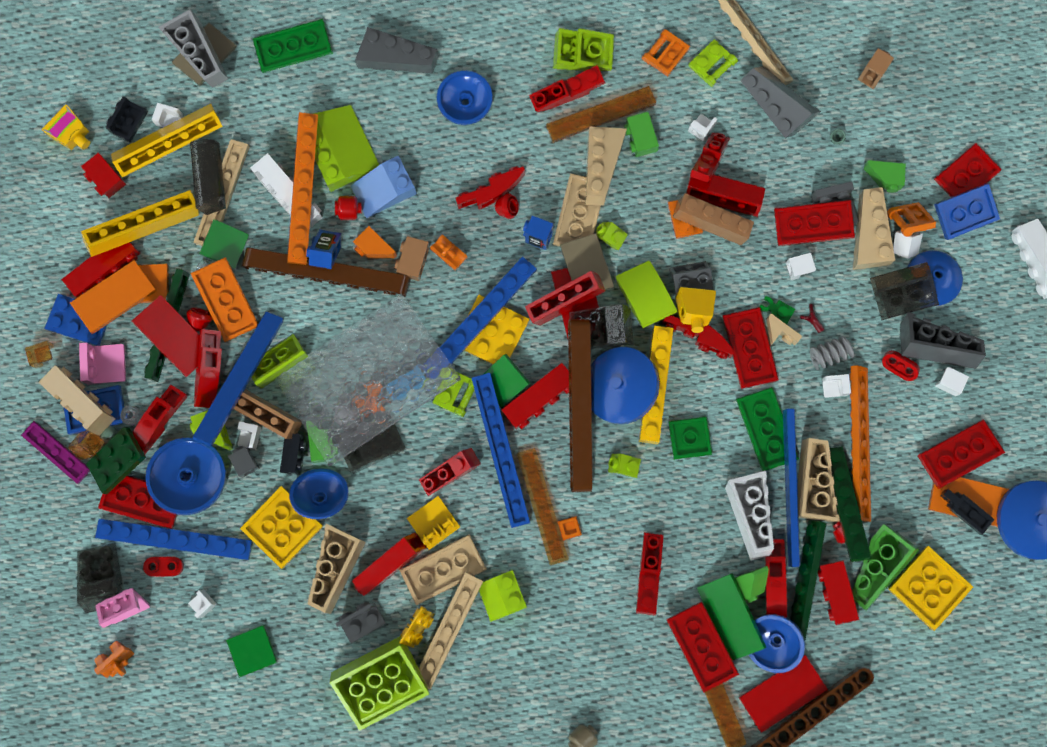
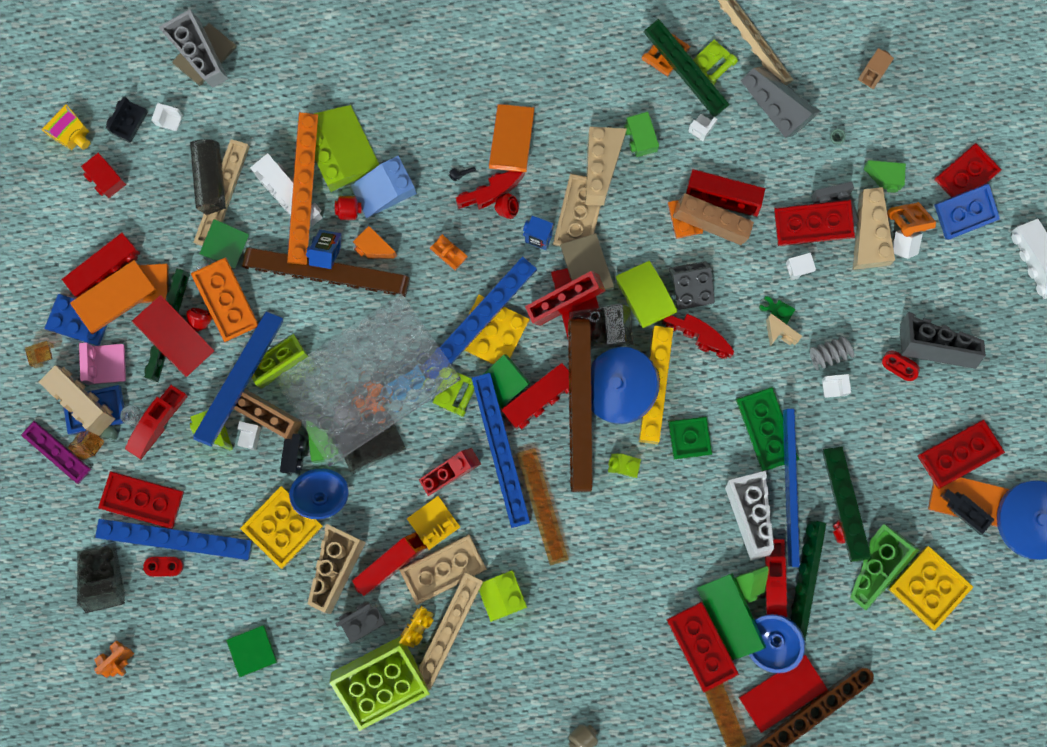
(115, 460): dark green plate -> none
(120, 607): bright pink bracket -> none
(139, 223): yellow brick -> none
(166, 140): yellow brick -> none
(185, 476): blue dish -> none
(202, 603): white panel -> none
(208, 368): red slope -> none
(243, 461): dark grey brick -> none
(292, 45): green tile -> none
(394, 53): dark grey wedge -> none
(412, 258): medium nougat brick -> none
(454, 173): none -> black hand
(460, 87): blue dish -> none
(511, 138): none -> orange tile
(568, 90): red slope -> none
(569, 528): orange tile -> none
(583, 50): lime slope -> none
(600, 114): clear orange plate -> none
(611, 234): lime bracket -> none
(649, 574): red slope -> none
(686, 68): none -> dark green plate
(695, 307): yellow torso -> none
(710, 157): red slope -> none
(751, 348): red tile -> none
(812, 318): dark red bar -> none
(816, 482): tan wedge -> none
(838, 592): red brick -> none
(860, 440): orange plate -> none
(904, 291): clear smoke slope -> none
(950, 273): blue dish -> none
(952, 381): white panel -> none

